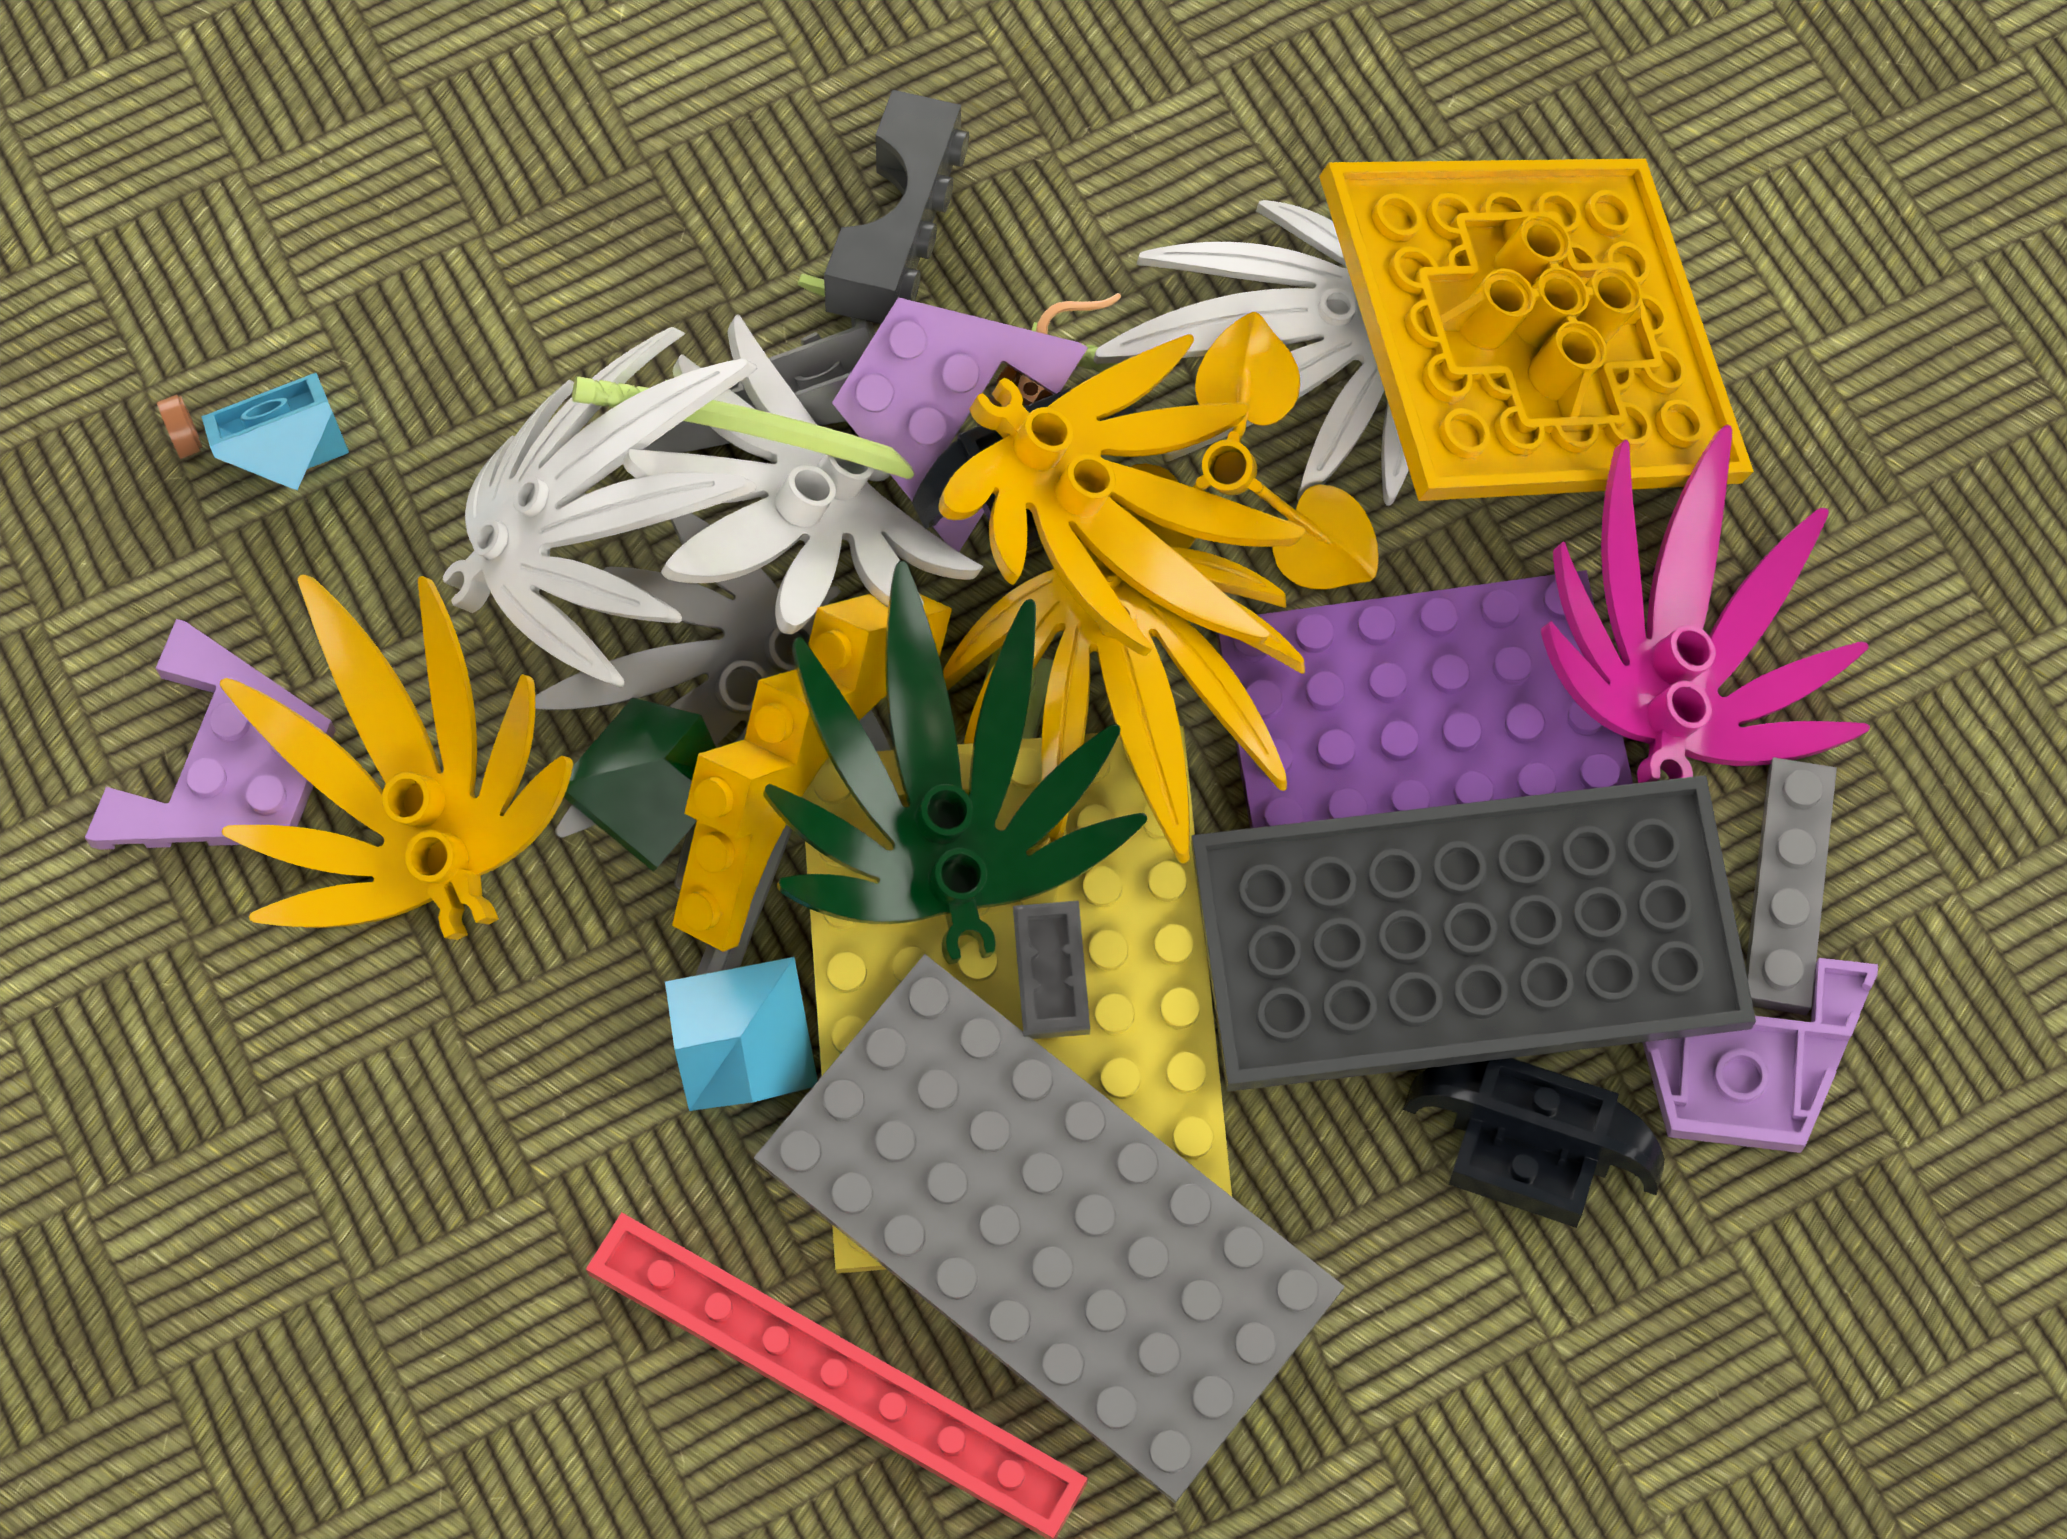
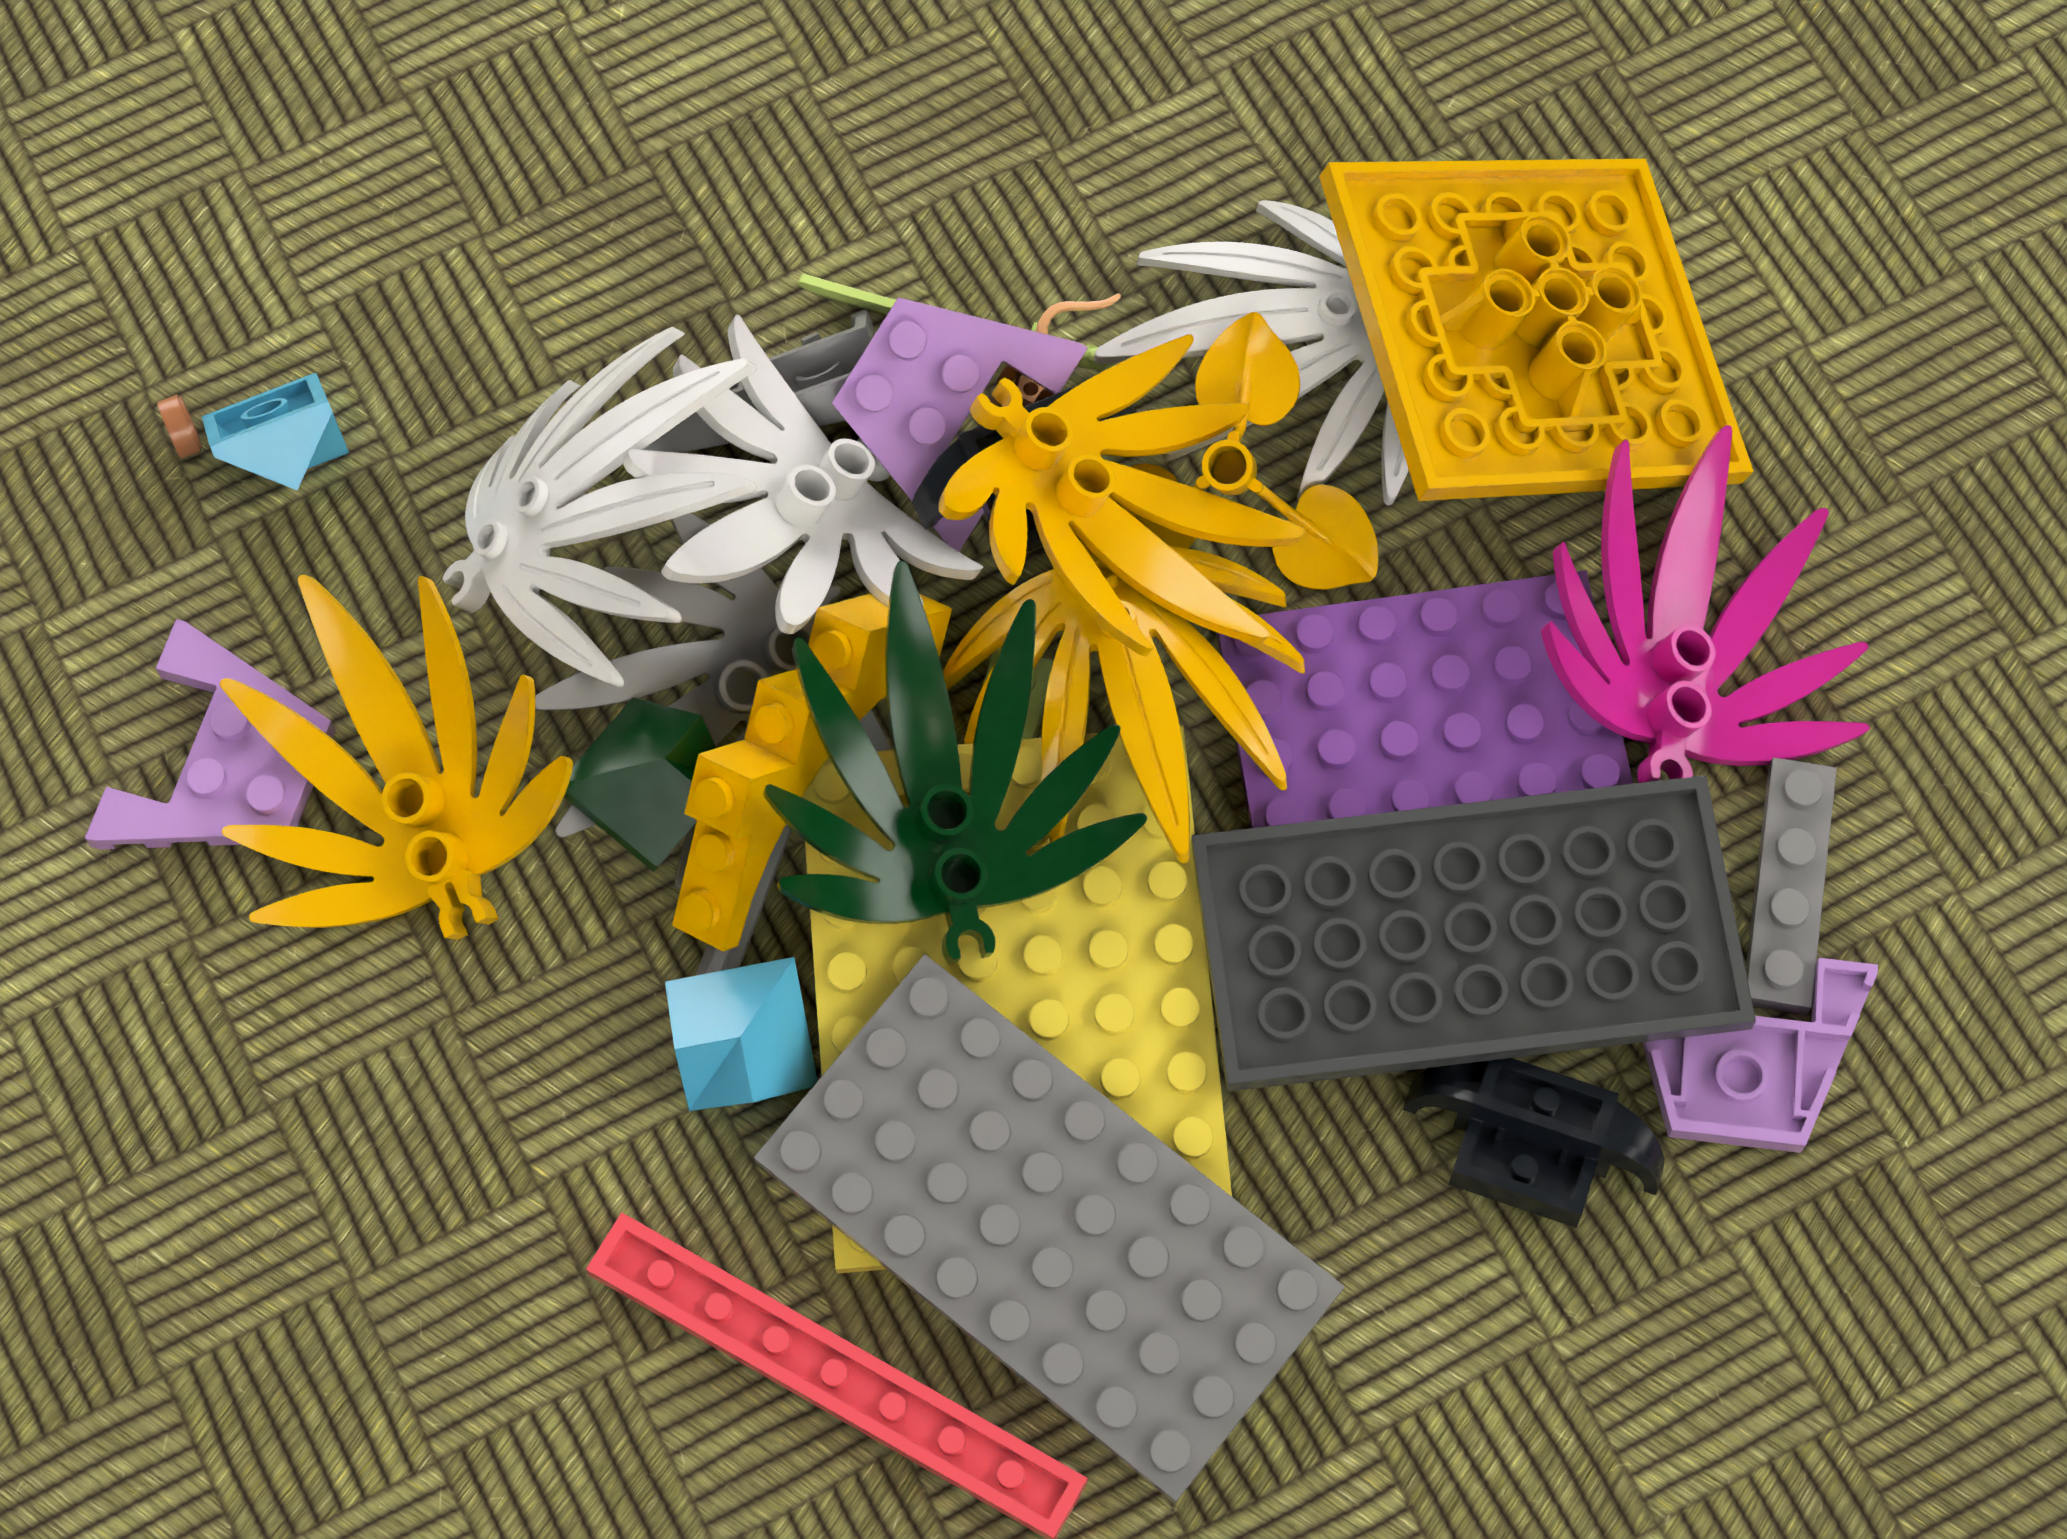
(761, 425): yellowish green sword -> none
(879, 260): dark grey arch -> none
(1051, 970): flat silver plate -> none

